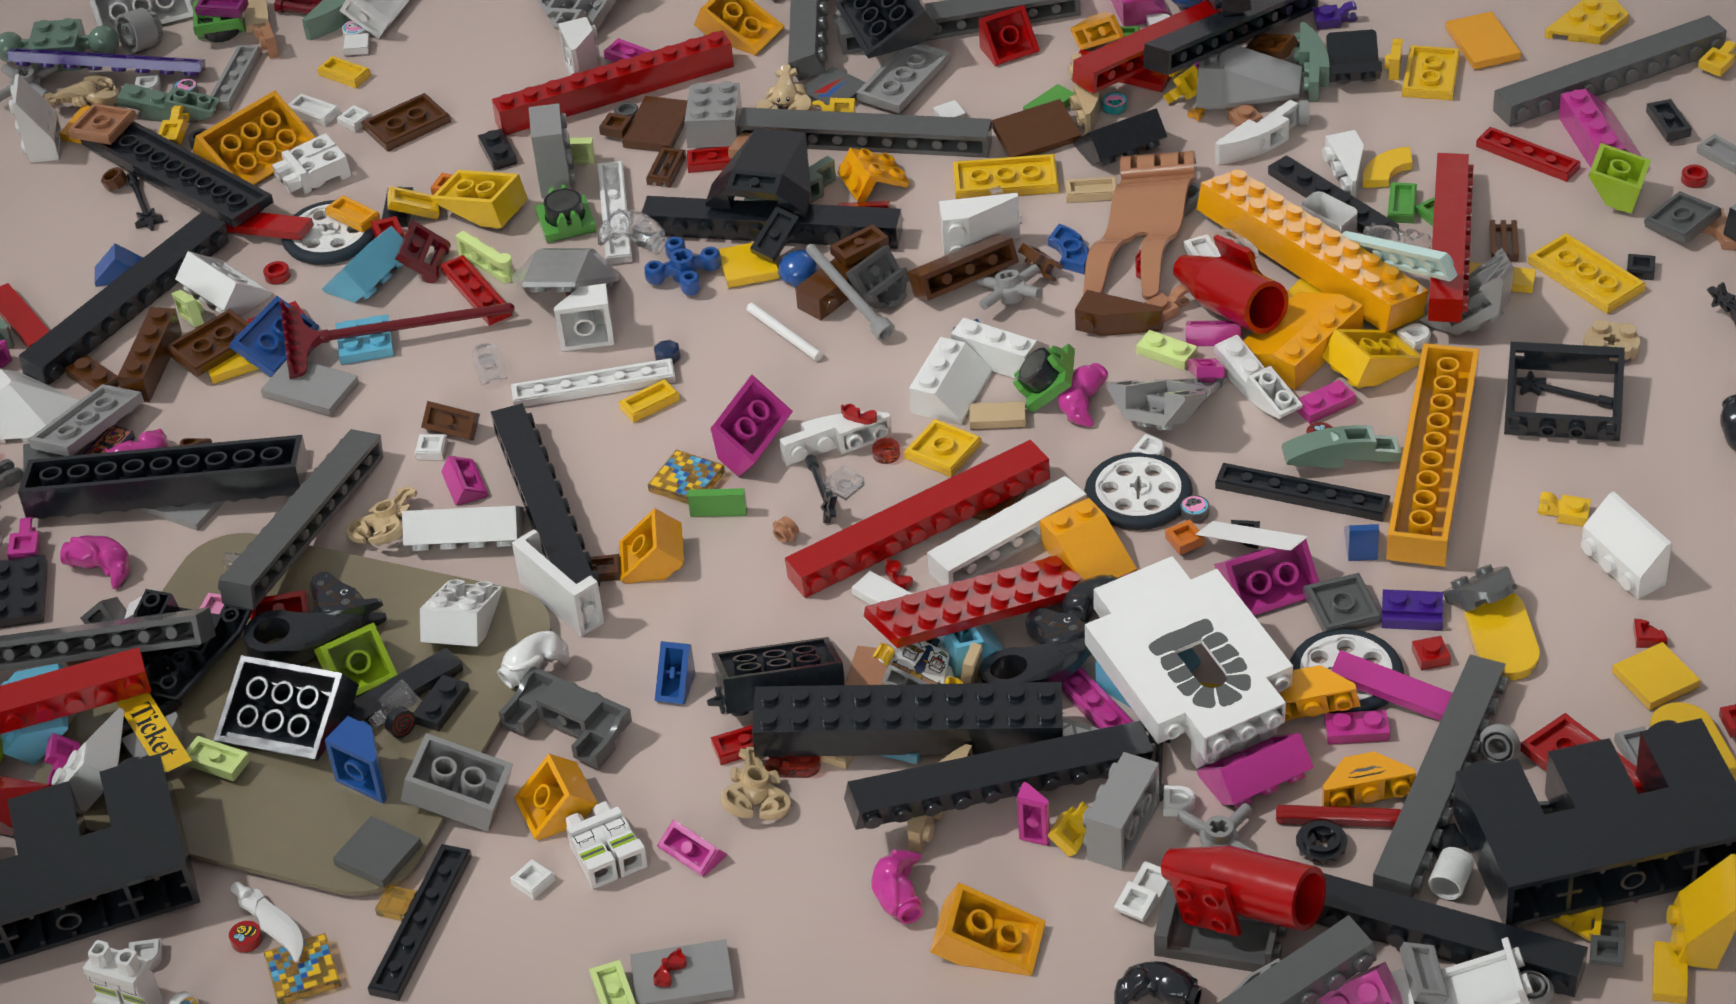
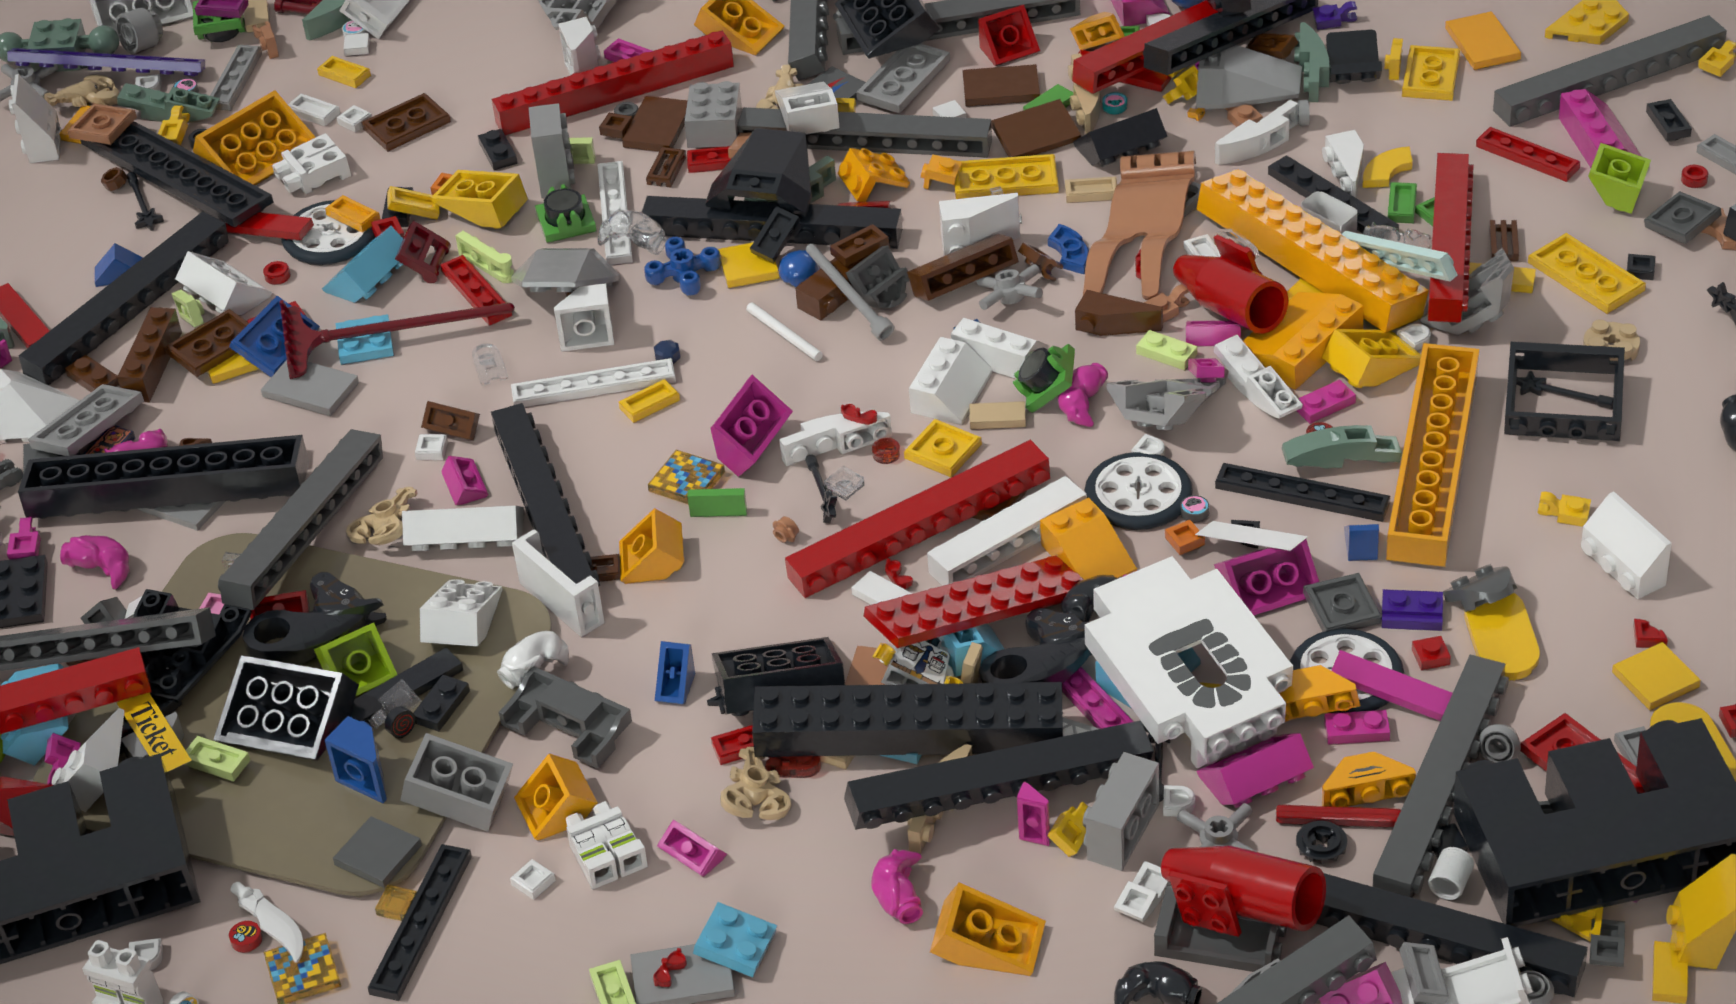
(735, 939): none -> medium azure plate
(808, 108): none -> white slope
(940, 169): none -> light orange bracket
(1000, 85): none -> reddish brown tile

